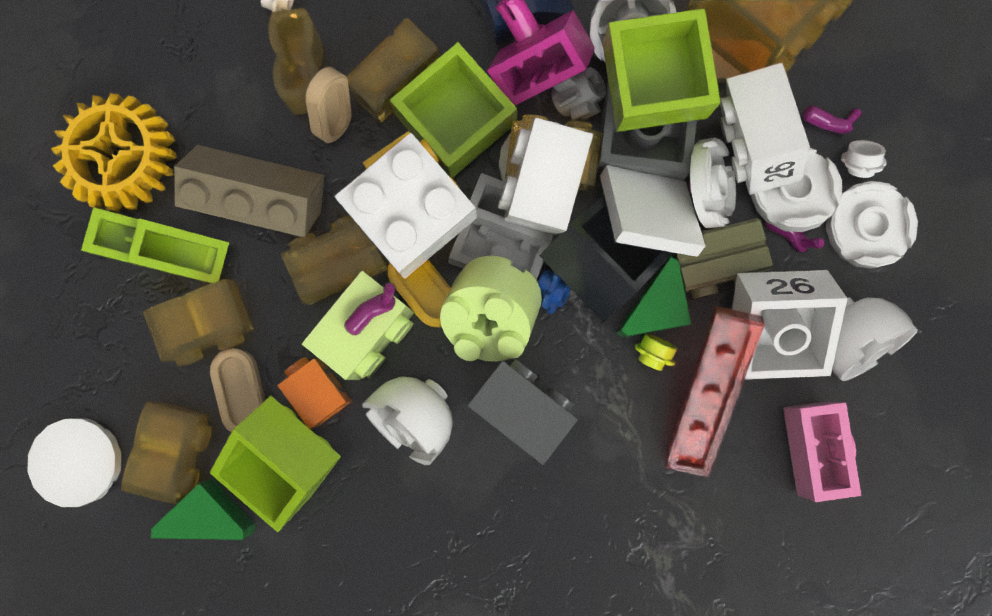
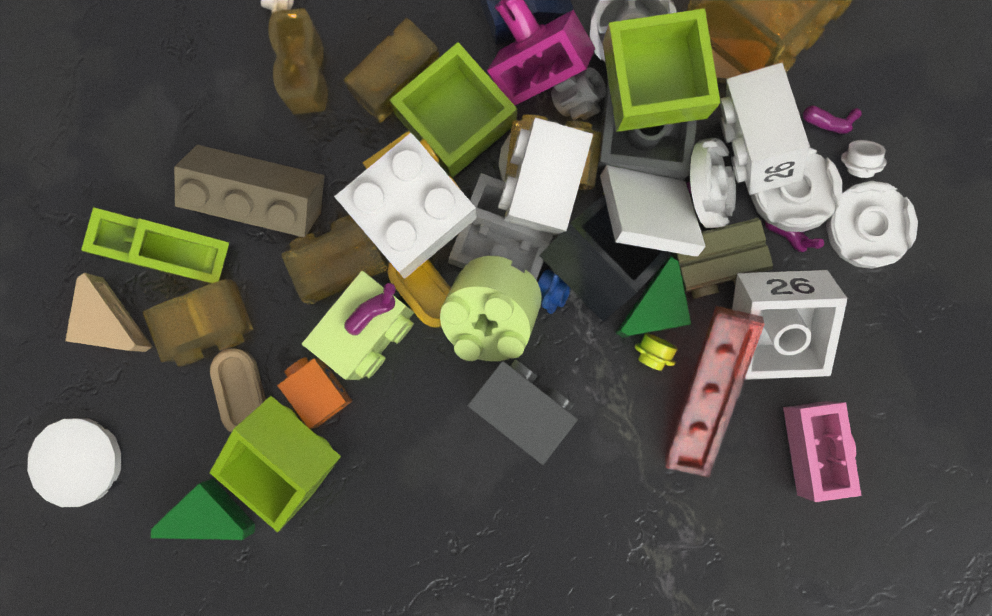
(98, 134): yellow gear -> none
(101, 318): none -> tan slope
(166, 452): clear yellow brick -> none
(328, 104): tan tile -> none
(412, 415): white cylinder -> none
(869, 332): white cylinder -> none

